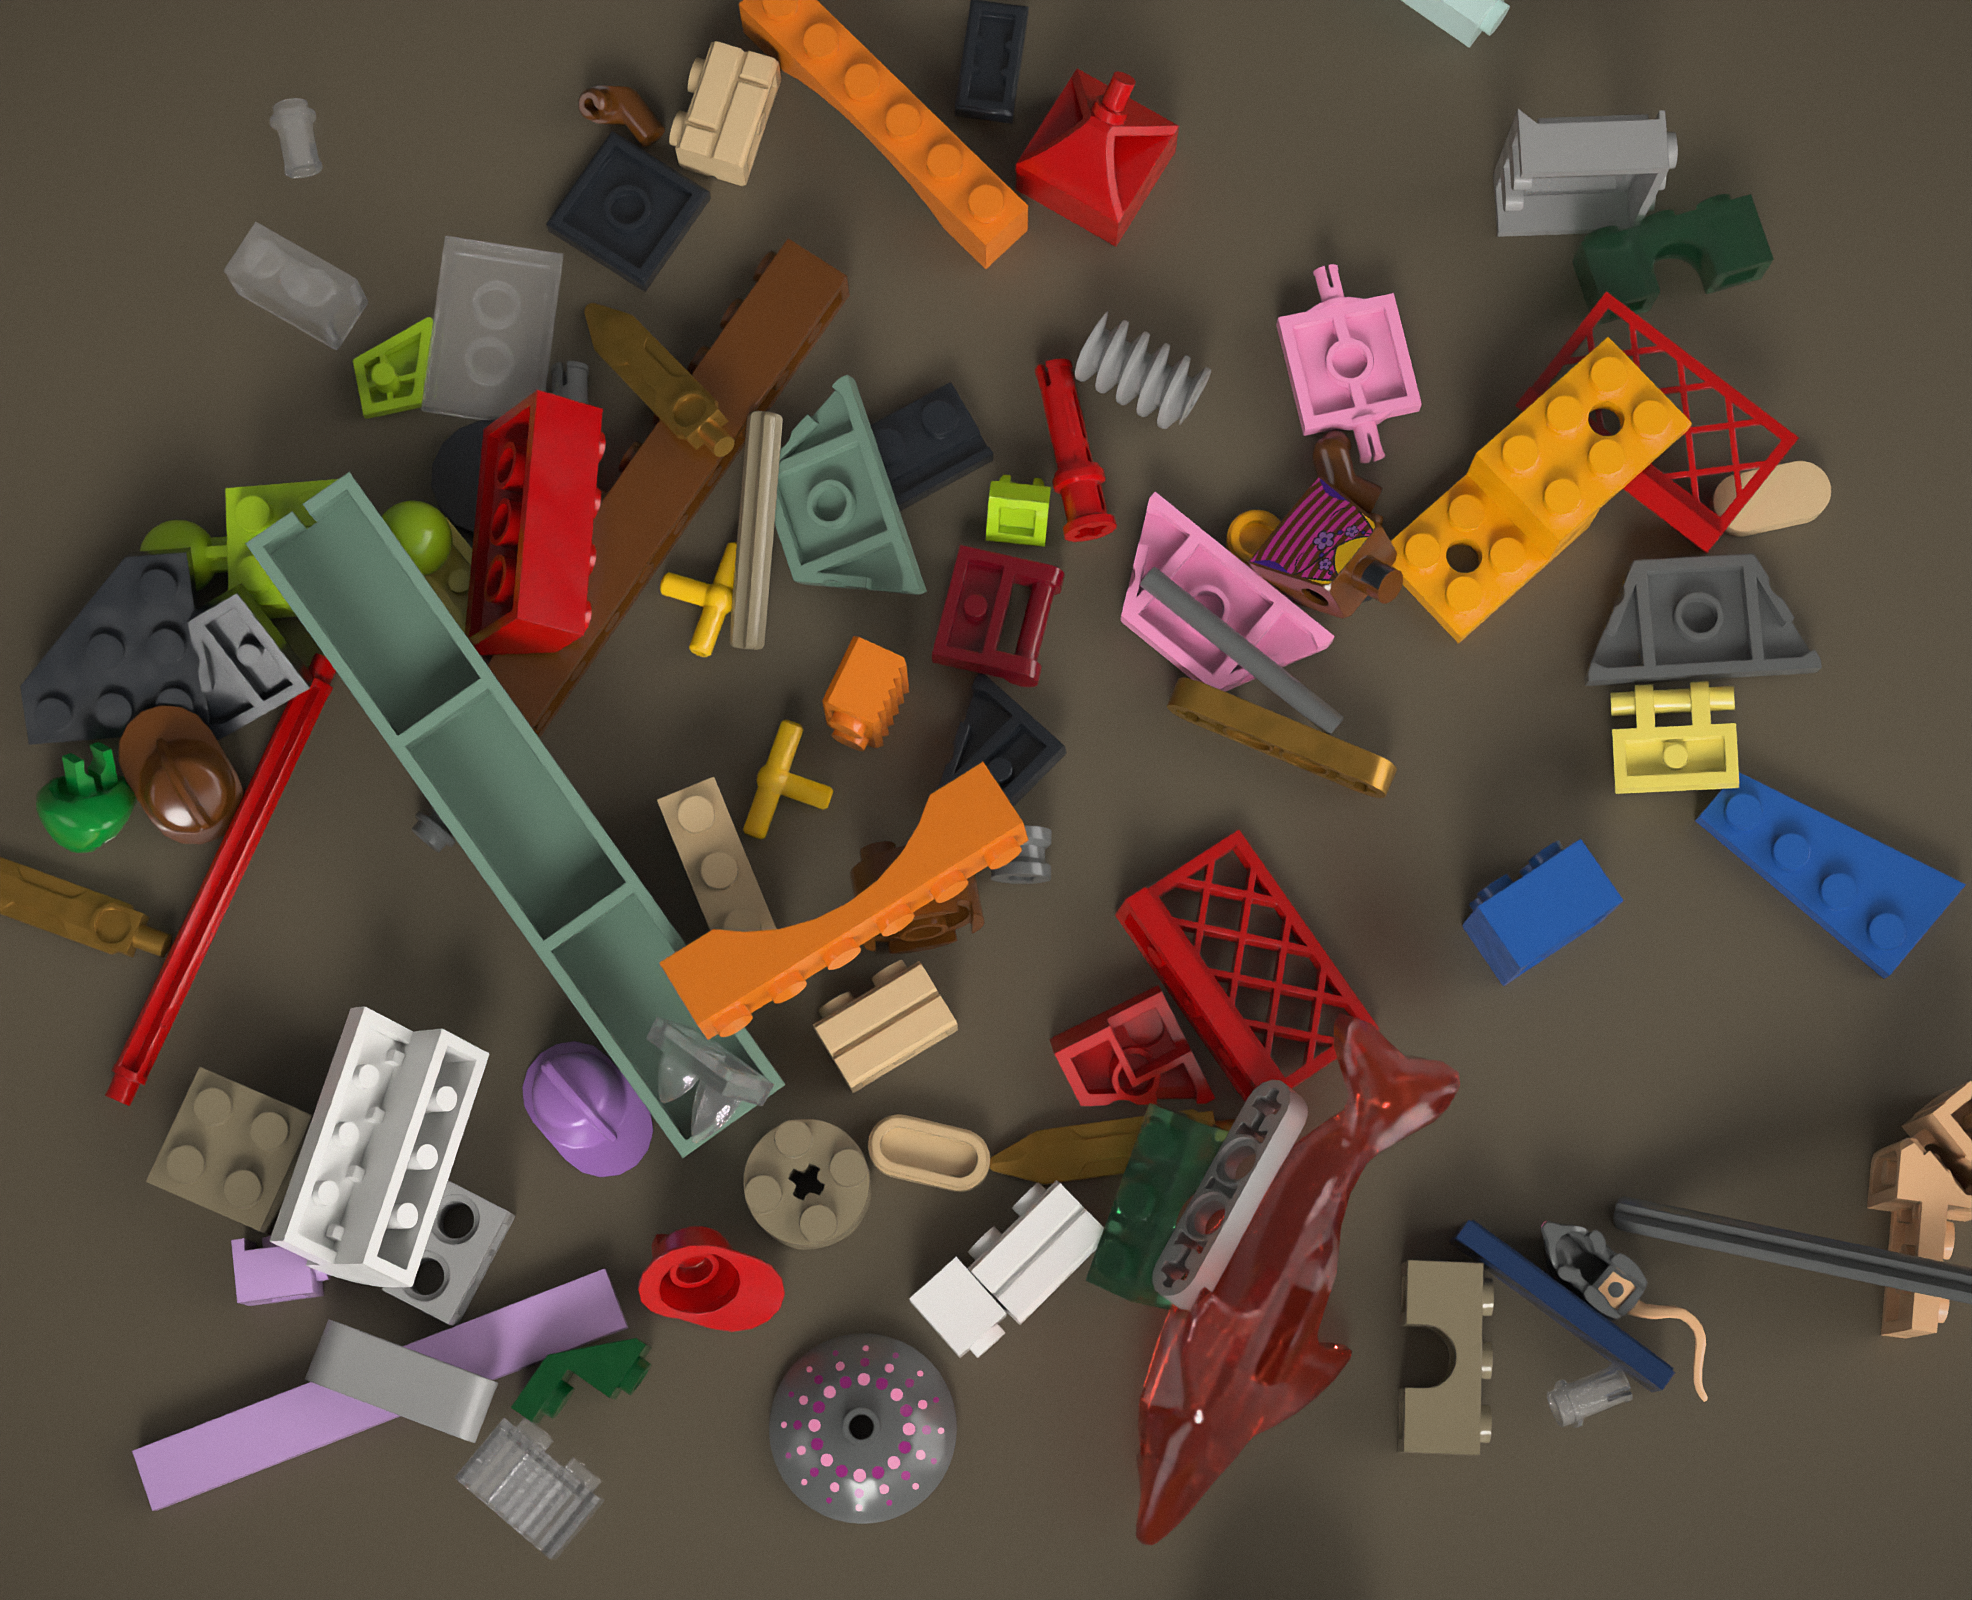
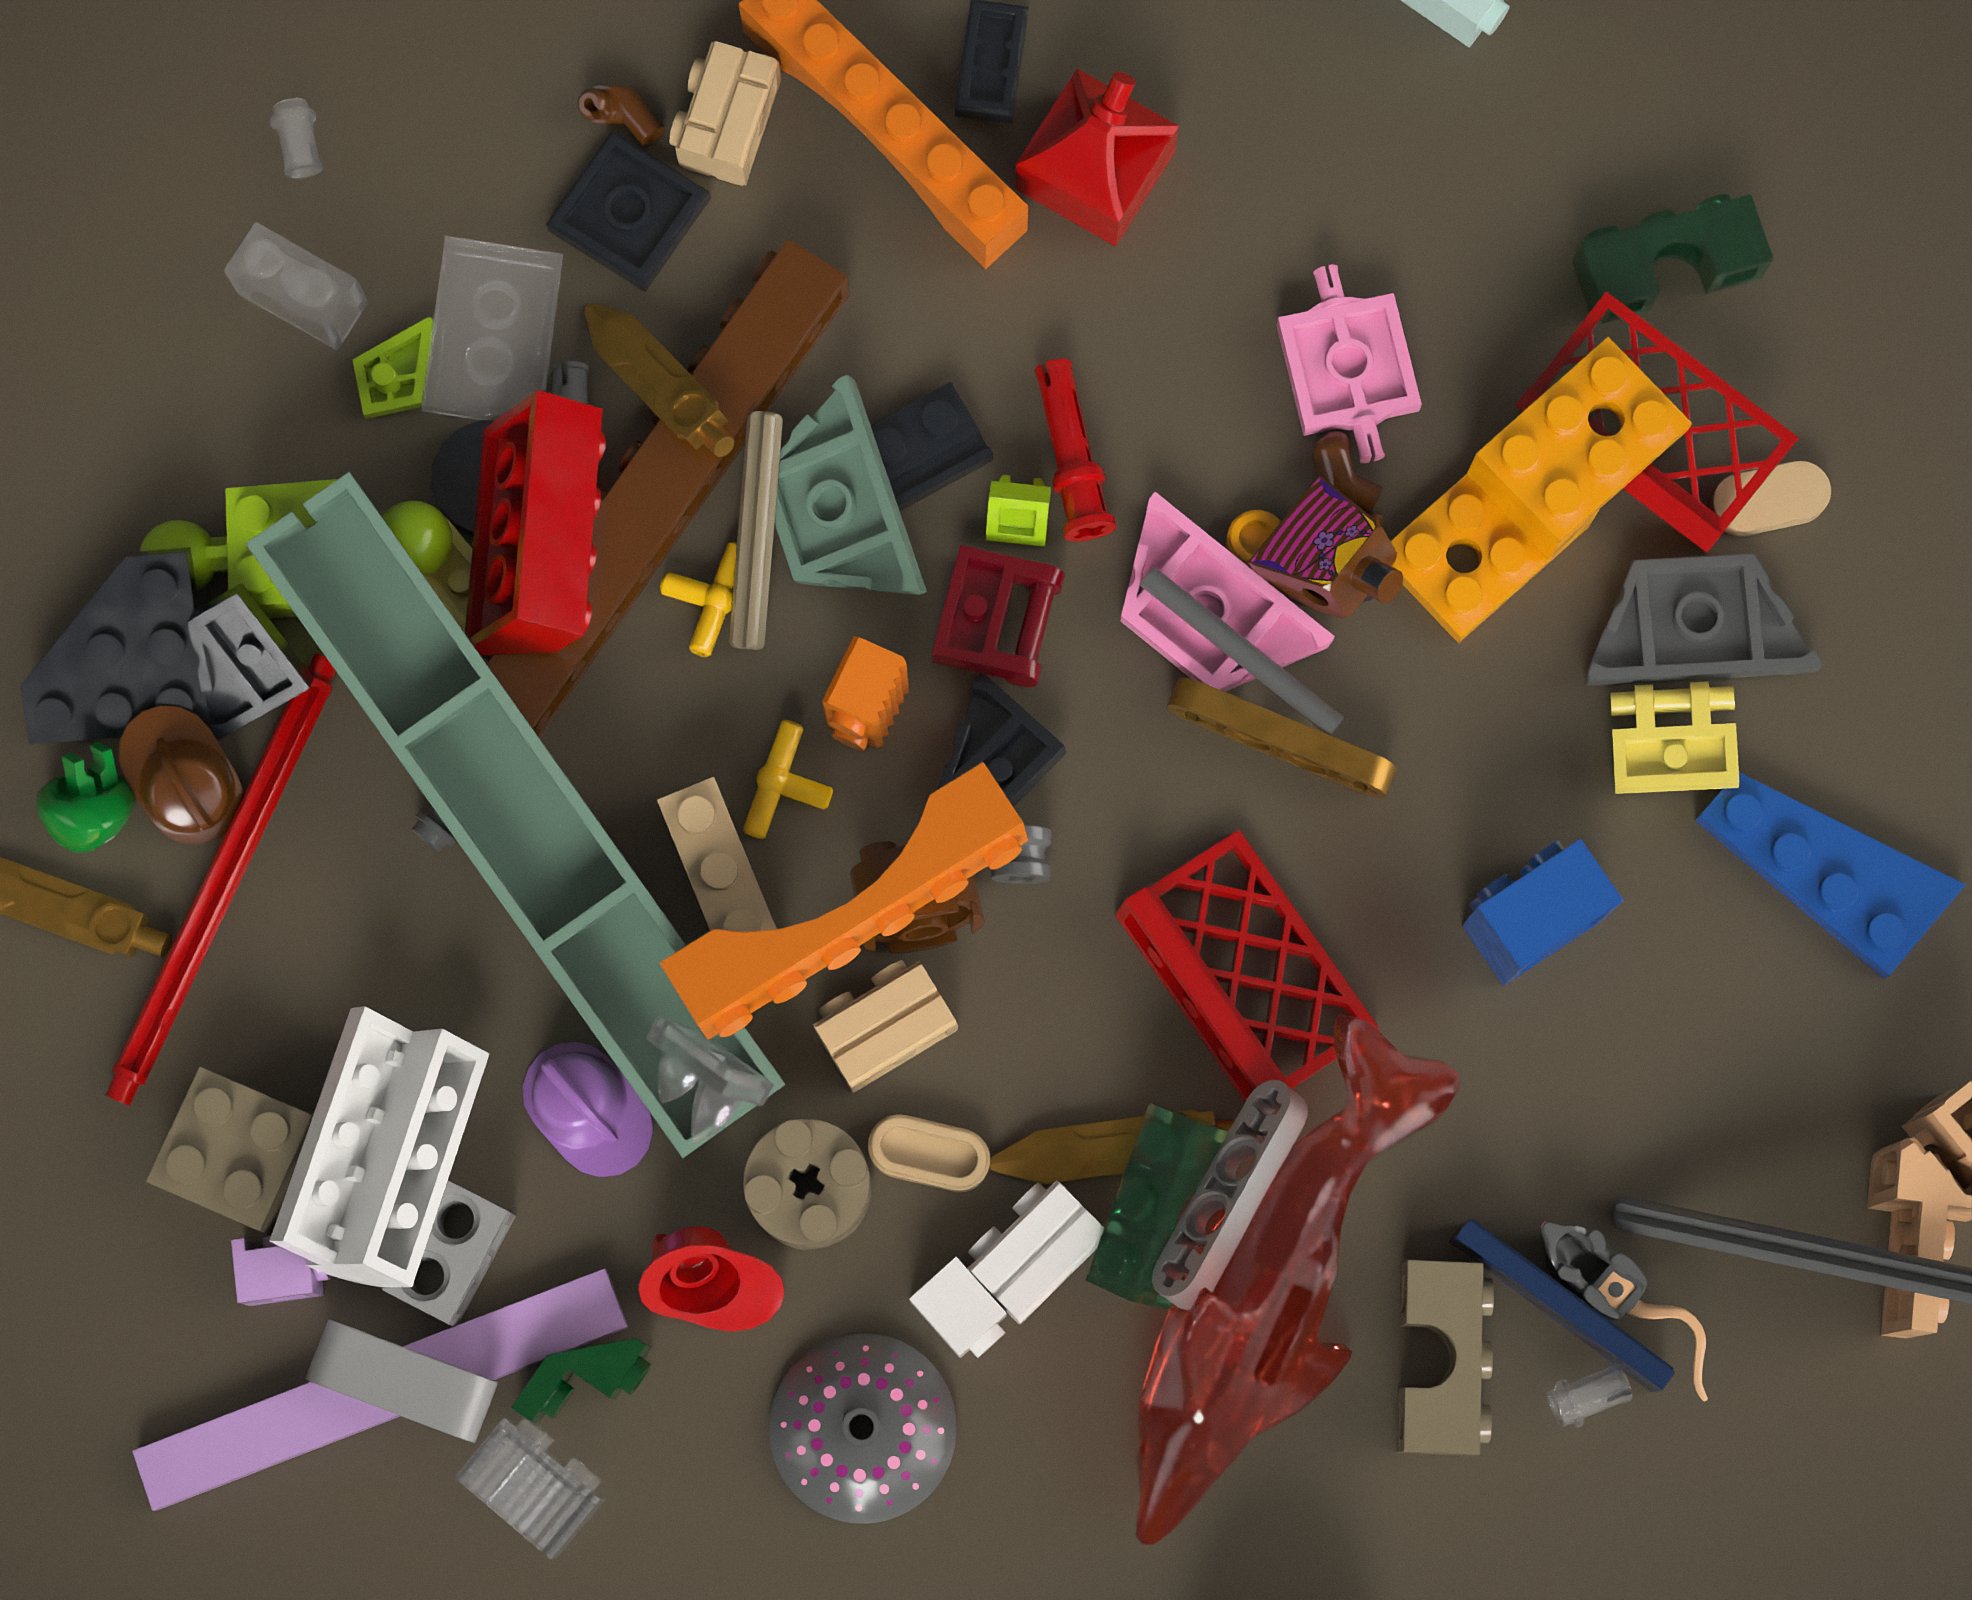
(1131, 1055): red slope -> none
(1140, 373): light grey piece -> none
(1580, 173): light grey window -> none

